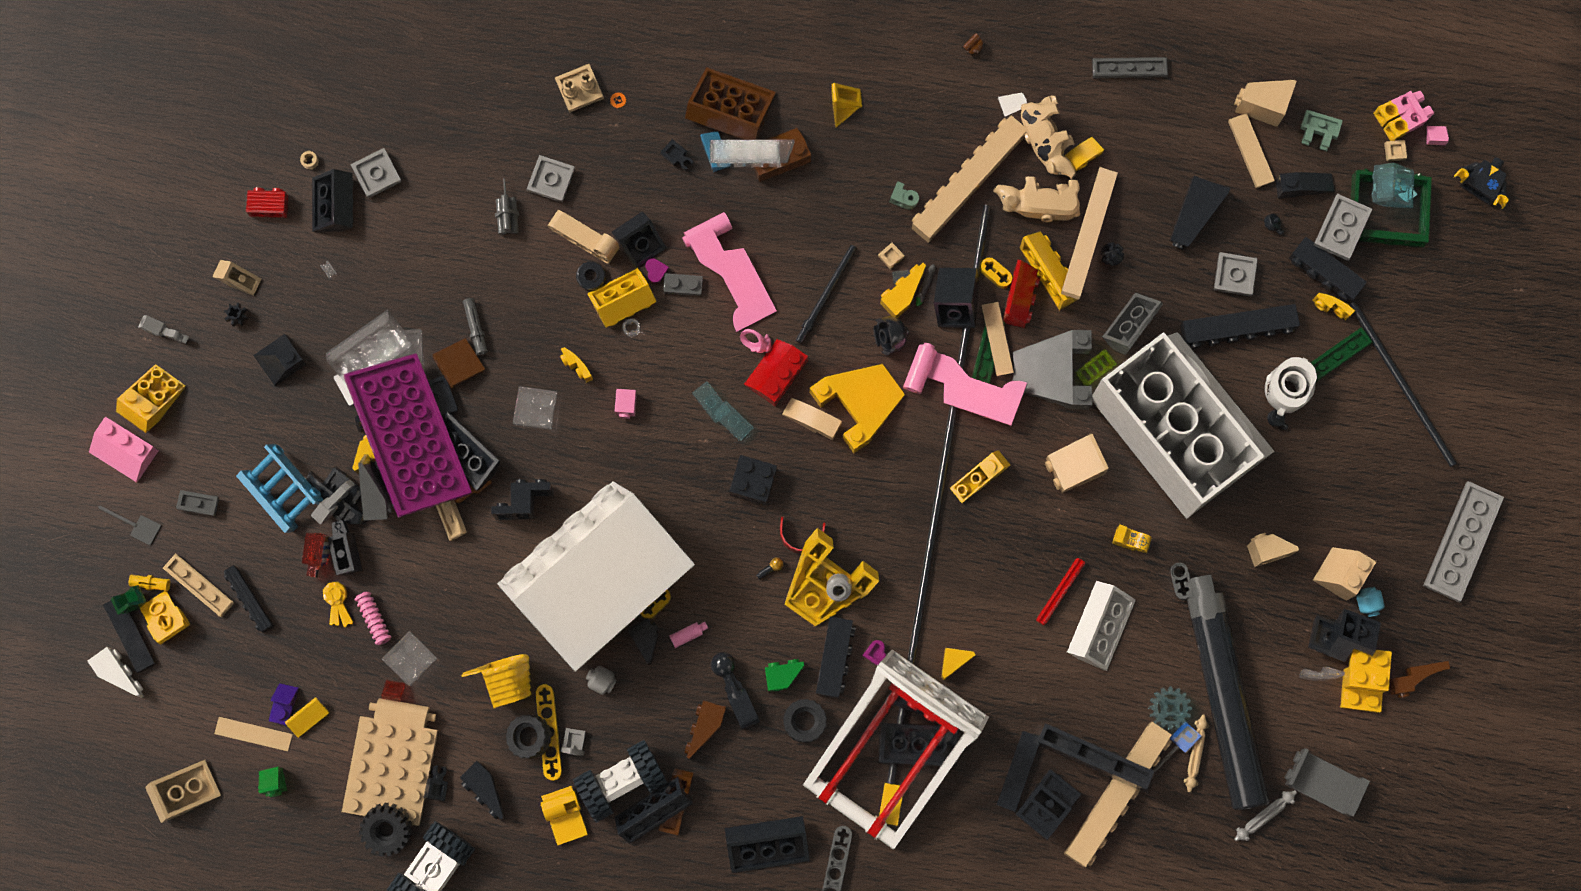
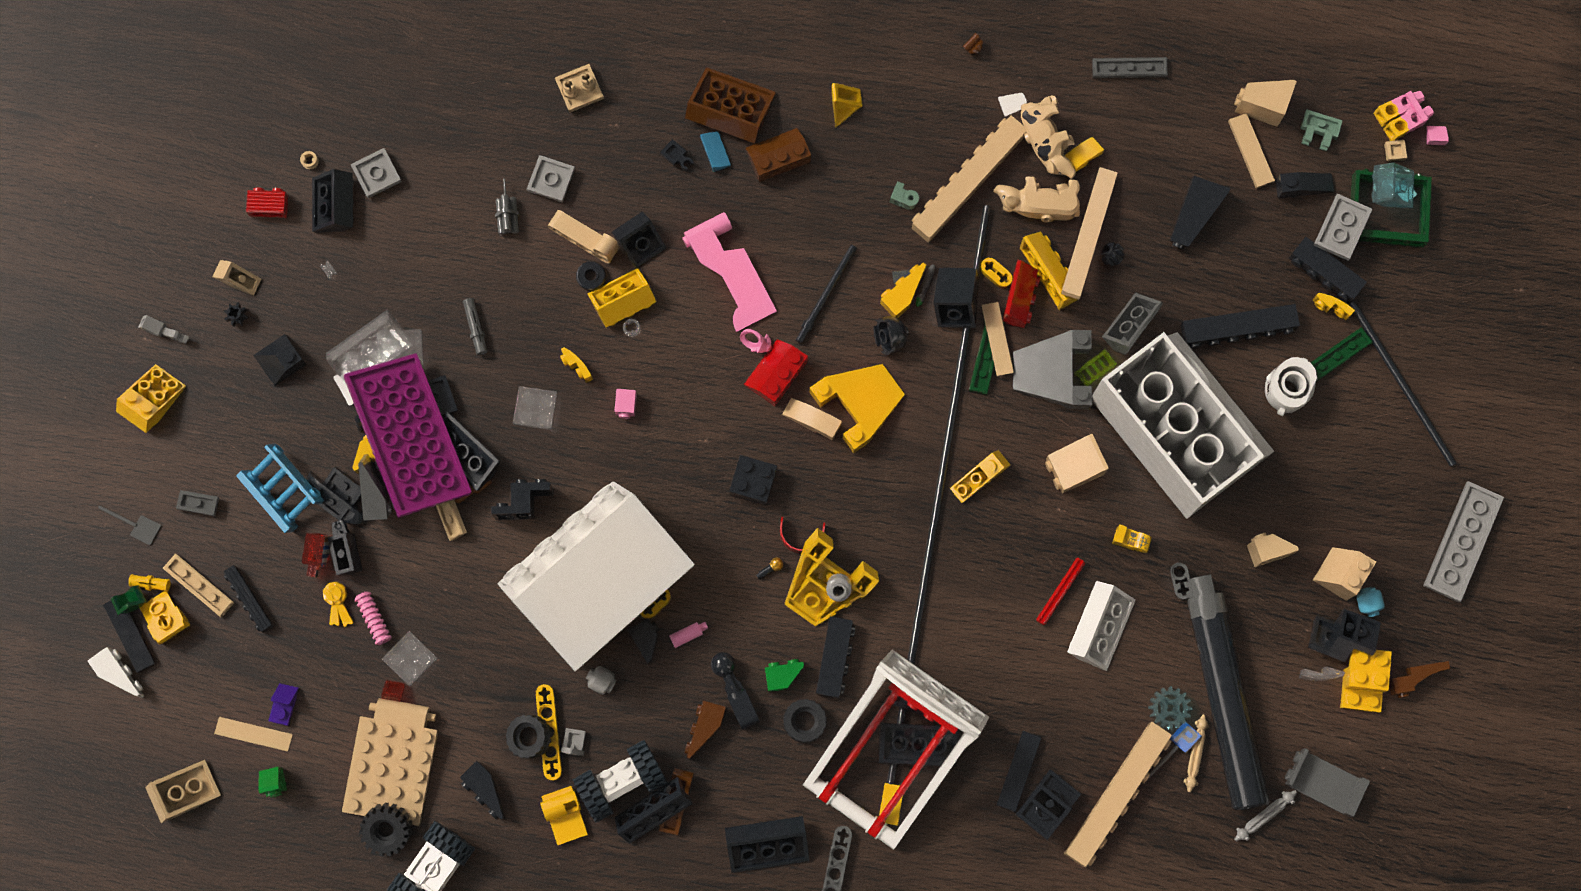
(122, 449): bright pink slope -> none
(306, 717): yellow tile -> none
(328, 506): light grey piece -> none
(435, 786): black plate -> none
(458, 362): reddish brown tile -> none
(506, 679): yellow piece -> none
(618, 100): orange sticker -> none
(656, 270): magenta tile -> none
(683, 284): dark grey plate -> none
(708, 399): clear light blue plate -> none
(732, 421): clear light blue plate -> none
(750, 151): clear slope -> none
(875, 652): magenta tile -> none
(891, 256): tan tile -> none
(953, 660): yellow slope -> none
(960, 389): bright pink door -> none
(1097, 758): black brick -> none
(1235, 274): light grey plate -> none
(1273, 223): black piece -> none
(1276, 420): black piece -> none
(1485, 181): black torso -> none

